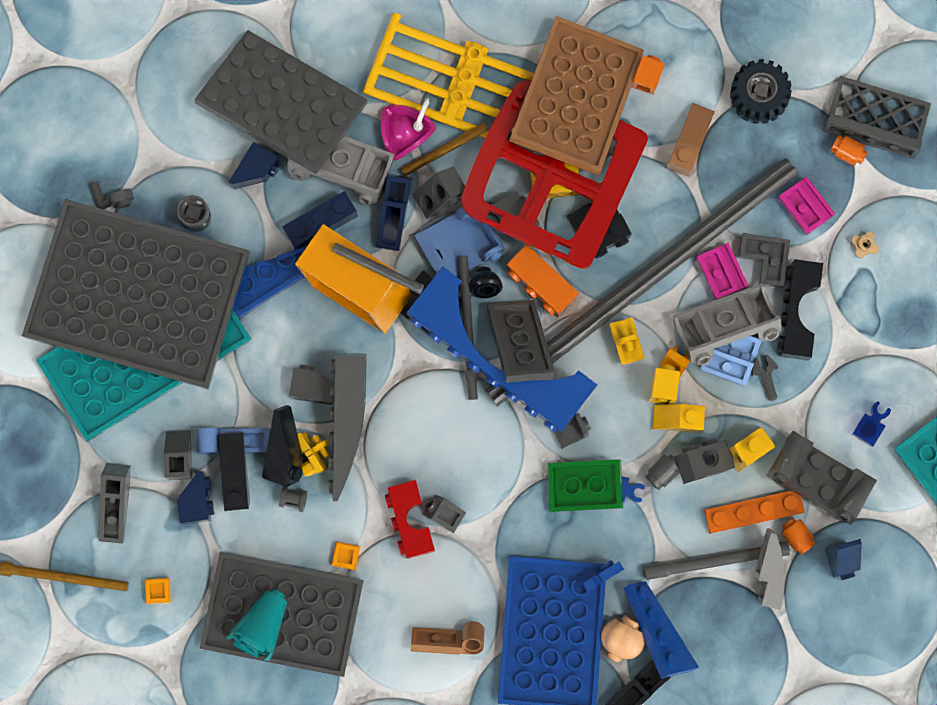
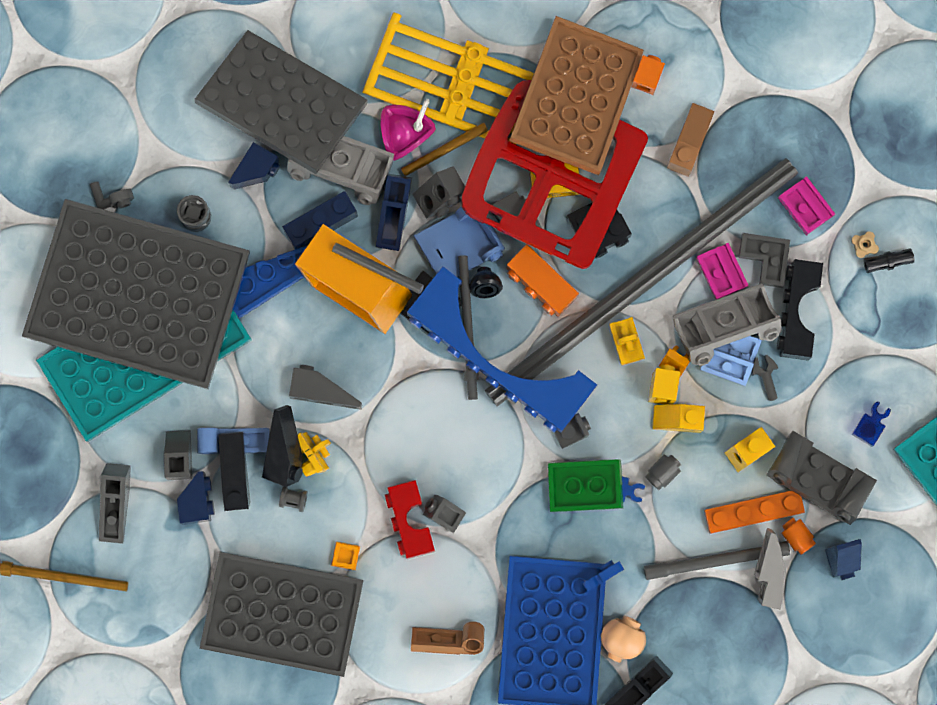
(157, 591): light orange tile -> none
(260, 626): teal cone -> none
(347, 415): dark grey slope -> none
(520, 341): dark grey plate -> none
(659, 633): blue wing -> none
(716, 456): dark grey brick -> none
(760, 91): black wheel -> none
(849, 150): orange brick -> none
(872, 135): dark grey fence -> none
(889, 260): none -> black pin

